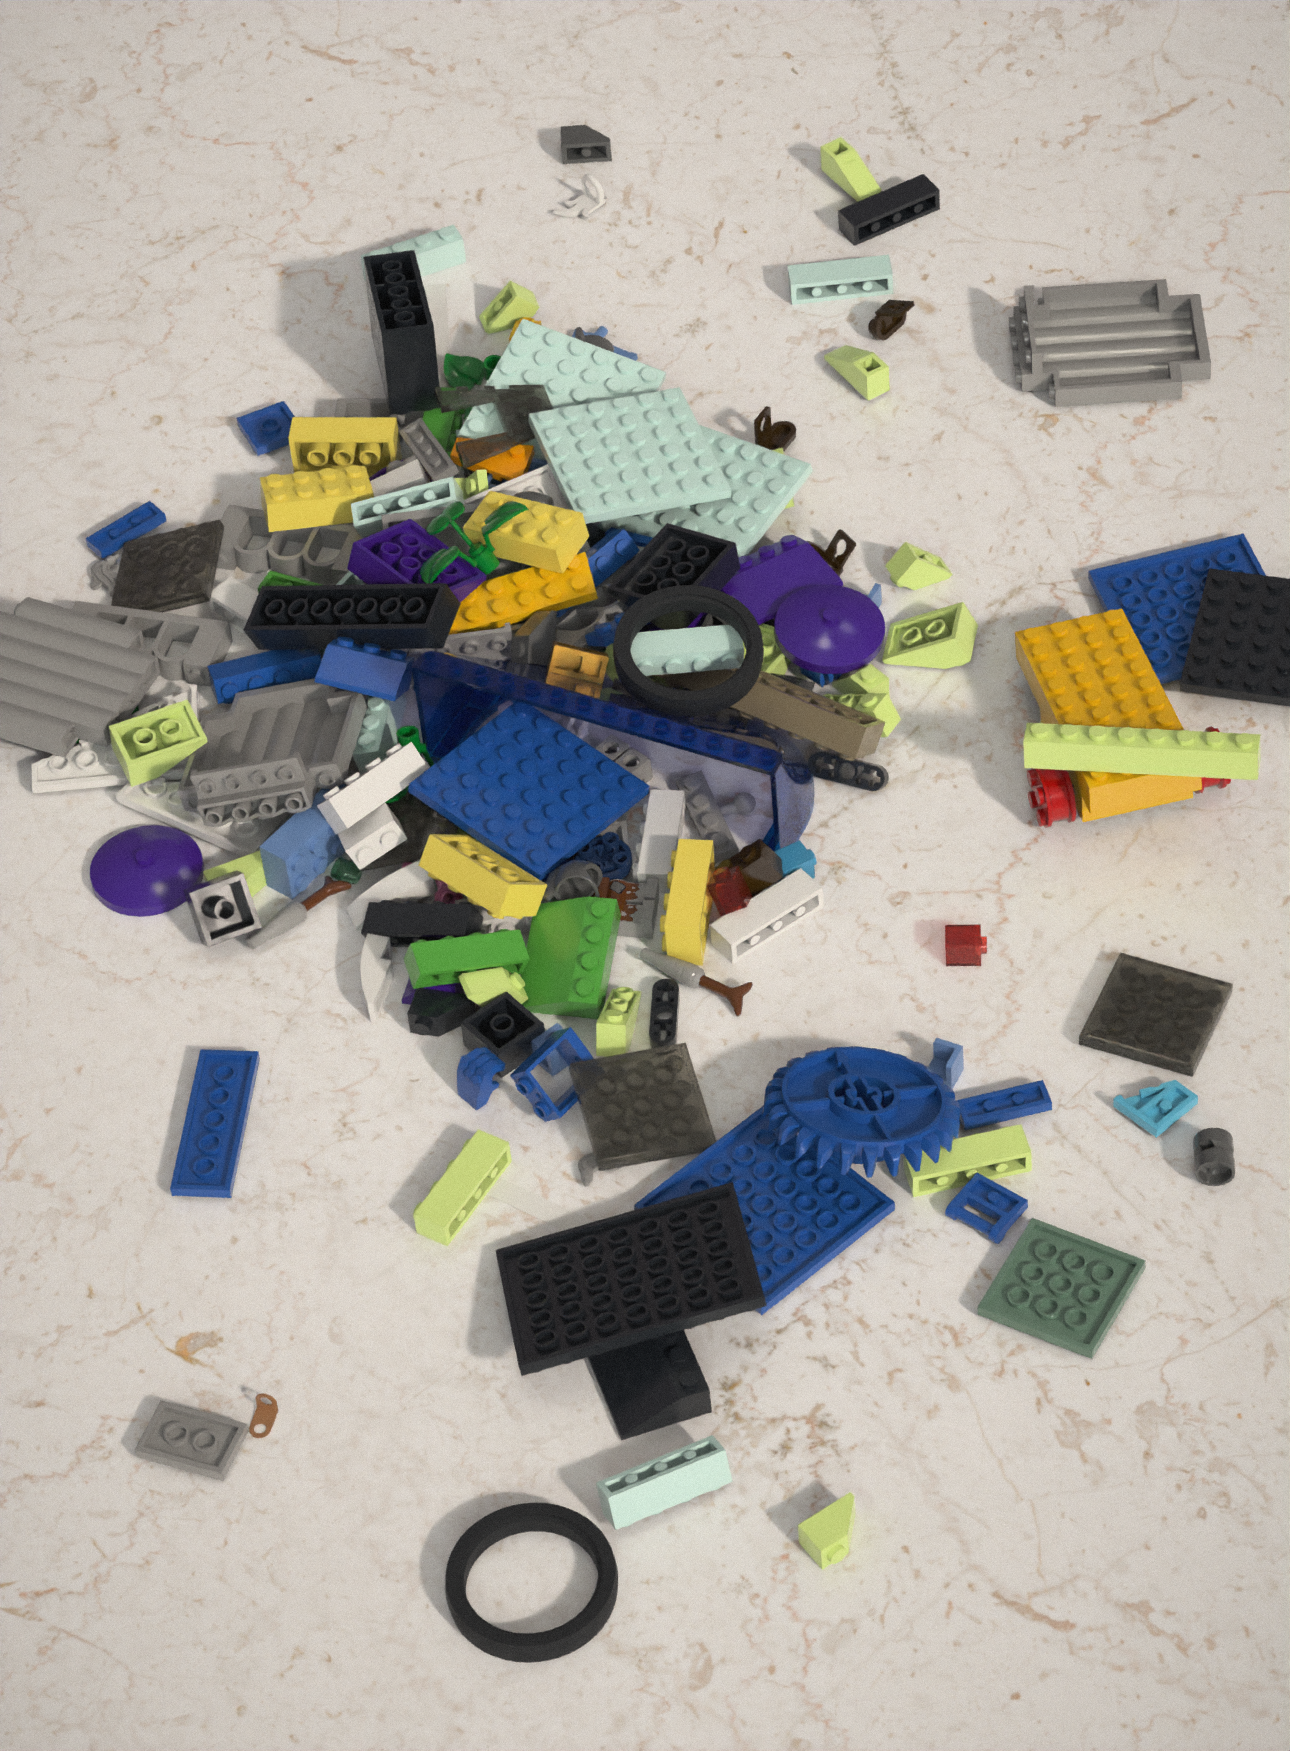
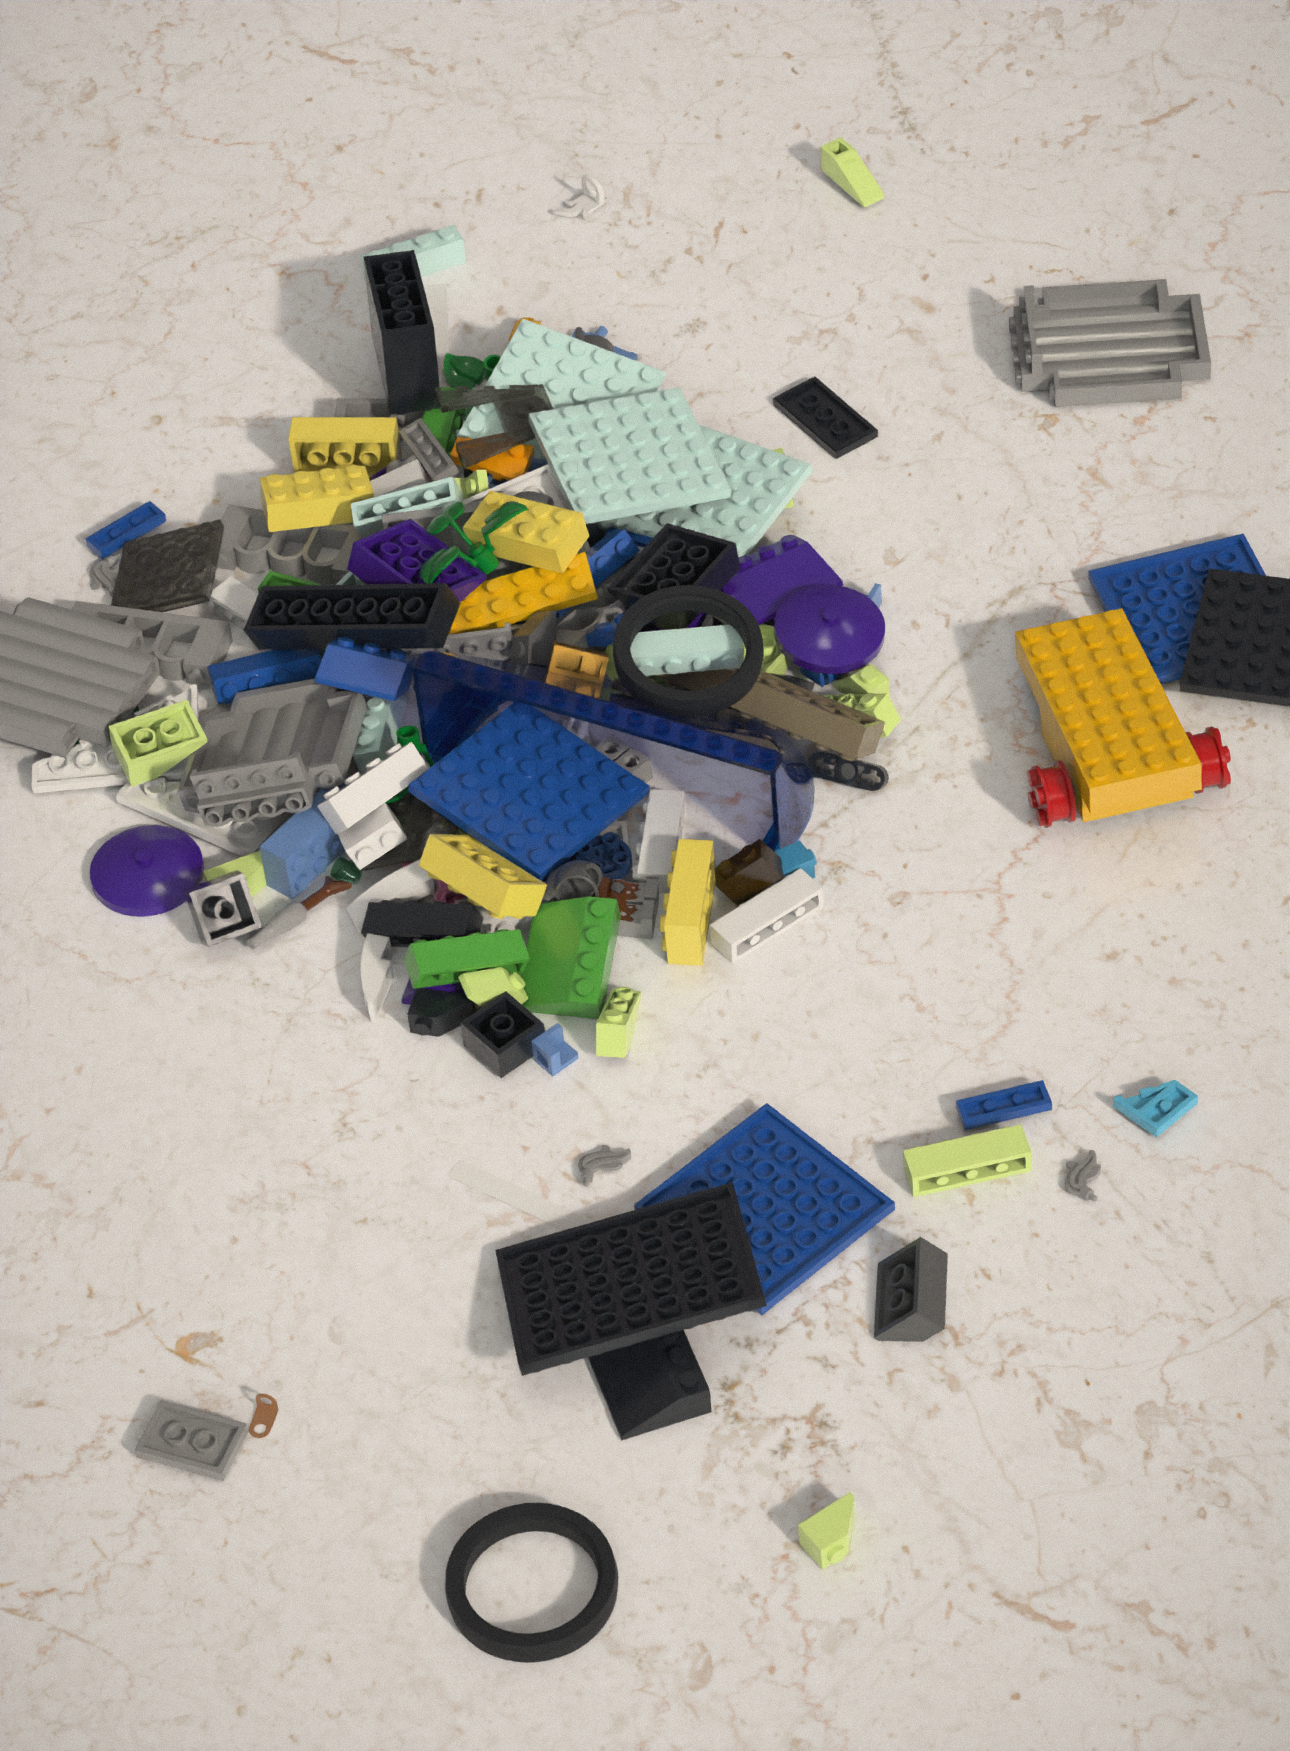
(215, 1123): blue plate -> none
(267, 427): blue plate -> none
(462, 1187): yellowish green brick -> none
(476, 1075): blue hand -> none
(507, 307): yellowish green slope -> none
(572, 1051): blue window -> none
(584, 145): dark grey slope -> none
(642, 1106): clear smoke plate -> none
(658, 1006): black beam -> none
(664, 1482): light aqua brick -> none
(694, 977): piece -> none
(709, 816): light grey plate -> none
(729, 890): clear red brick -> none
(773, 436): dark brown bracket -> none
(825, 417): none -> black tile
(828, 555): dark brown bracket -> none
(840, 279): light aqua brick -> none
(861, 369): yellowish green slope -> none
(862, 1108): blue gear -> none
(888, 209): black brick -> none
(889, 318): dark brown bracket -> none
(911, 1293): none -> dark grey slope
(916, 568): yellowish green slope -> none
(932, 639): yellowish green slope -> none
(947, 1061): medium blue panel -> none
(964, 945): clear red brick -> none
(991, 1200): blue plate -> none
(1061, 1288): sand green plate -> none
(1080, 1175): none -> light grey piece
(1142, 751): yellowish green brick -> none
(1156, 1014): clear smoke plate -> none
(1214, 1156): dark grey wheel -> none

